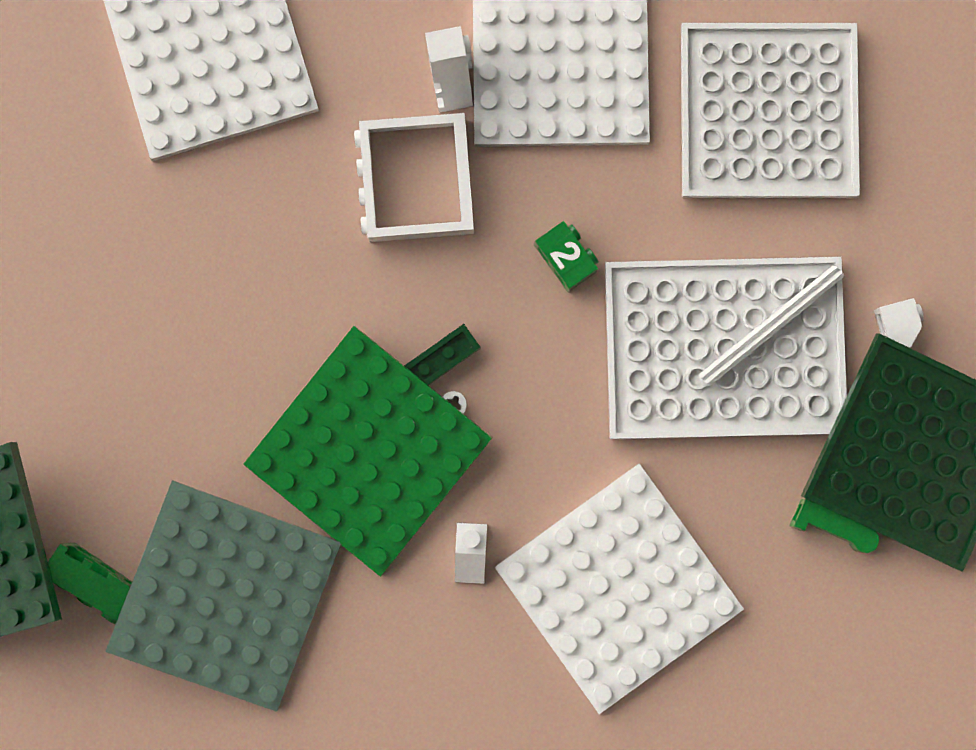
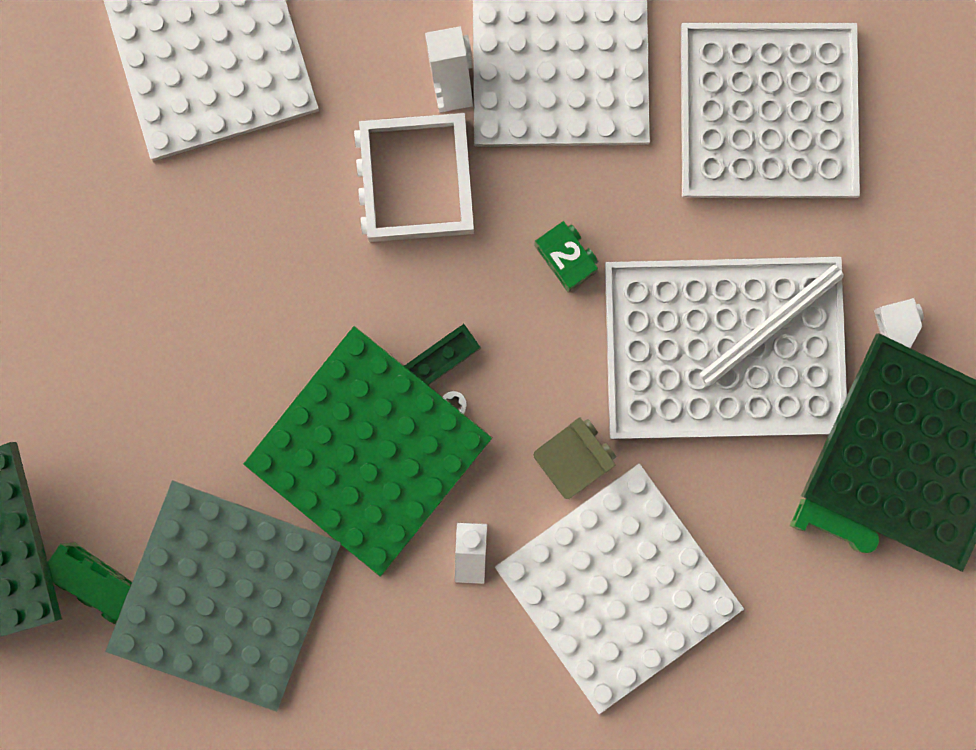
(574, 458): none -> olive bracket

